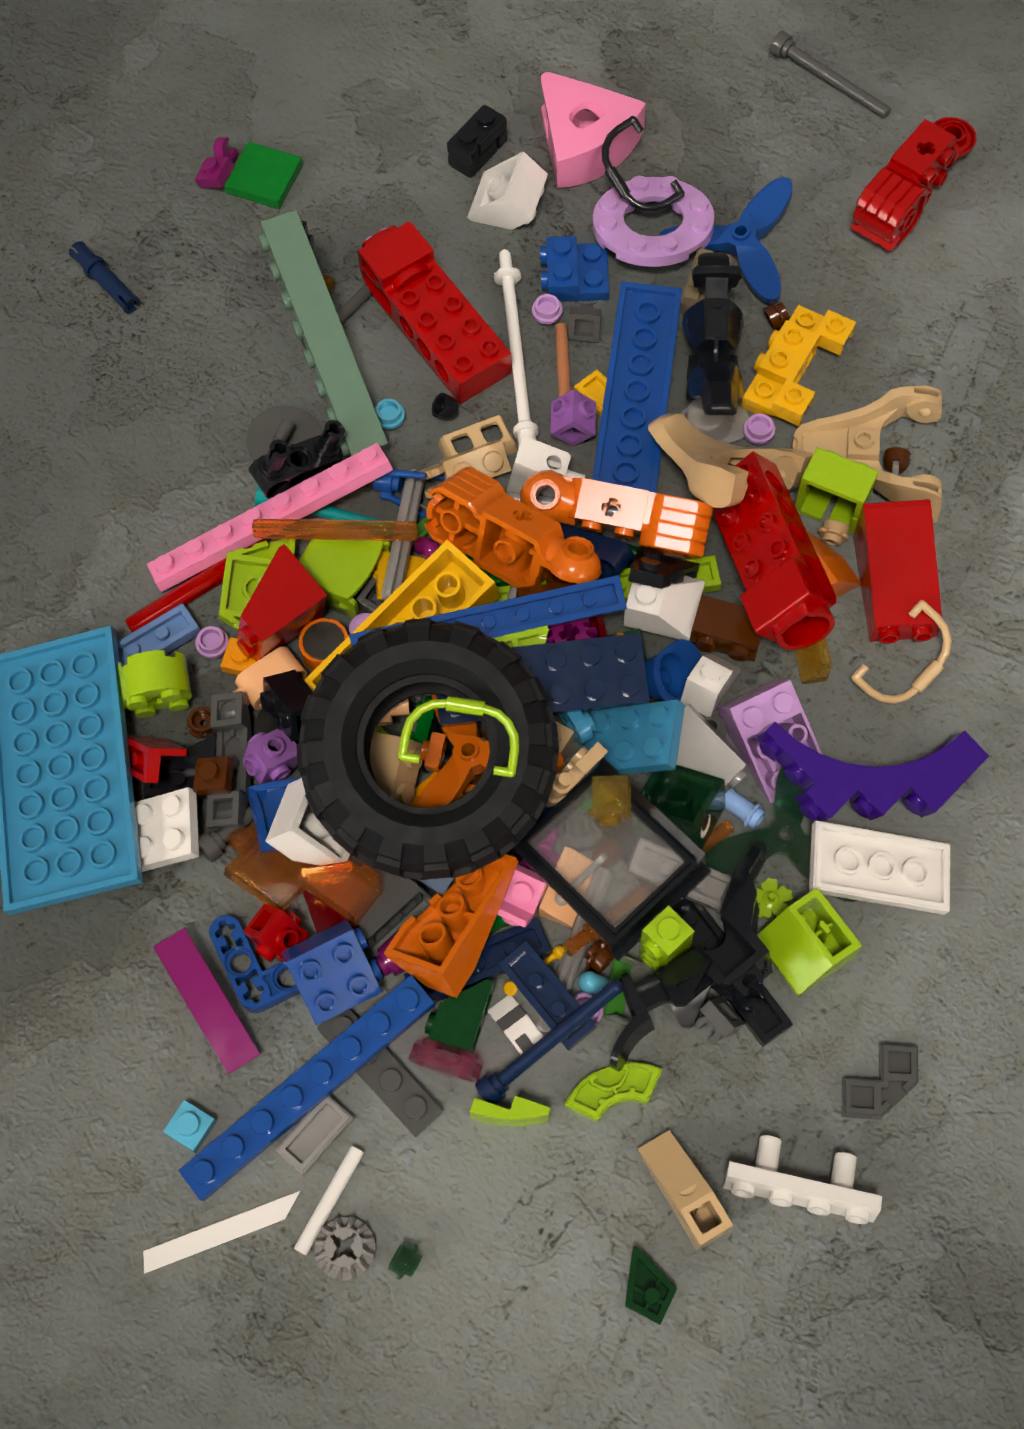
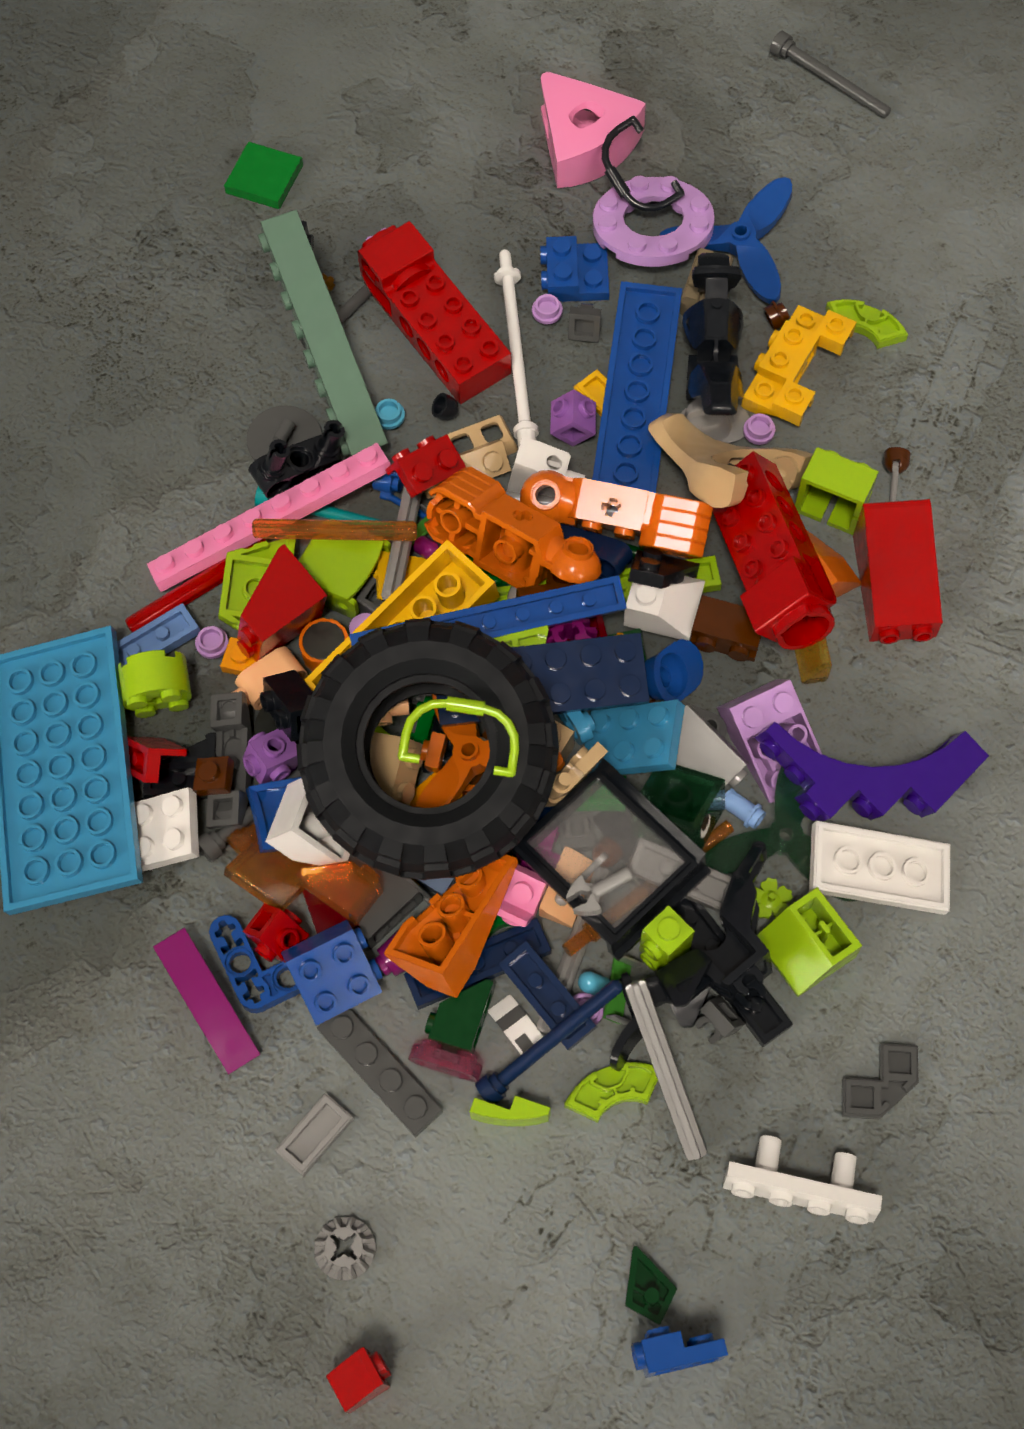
(96, 268): dark blue pin -> none
(189, 1126): medium azure plate -> none
(194, 722): reddish brown plate -> none
(217, 169): magenta plate -> none
(218, 1233): white sticker -> none
(306, 1088): blue plate -> none
(328, 1200): white bar -> none
(359, 1379): none -> red slope
(405, 1260): clear green plate -> none
(426, 466): none -> red bracket
(477, 141): black brick -> none
(509, 193): white slope -> none
(510, 988): yellow hinge -> none
(562, 352): nougat bar -> none
(596, 891): none -> light grey bar
(598, 957): reddish brown plate -> none
(611, 800): clear yellow bracket -> none
(665, 1351): none -> blue plate
(666, 1069): none -> light grey axle
(685, 1190): tan slope -> none
(709, 683): white slope -> none
(834, 532): tan plate -> none
(857, 438): tan animal -> none
(874, 324): none -> lime tile
(901, 189): red brick -> none
(926, 676): tan piece -> none

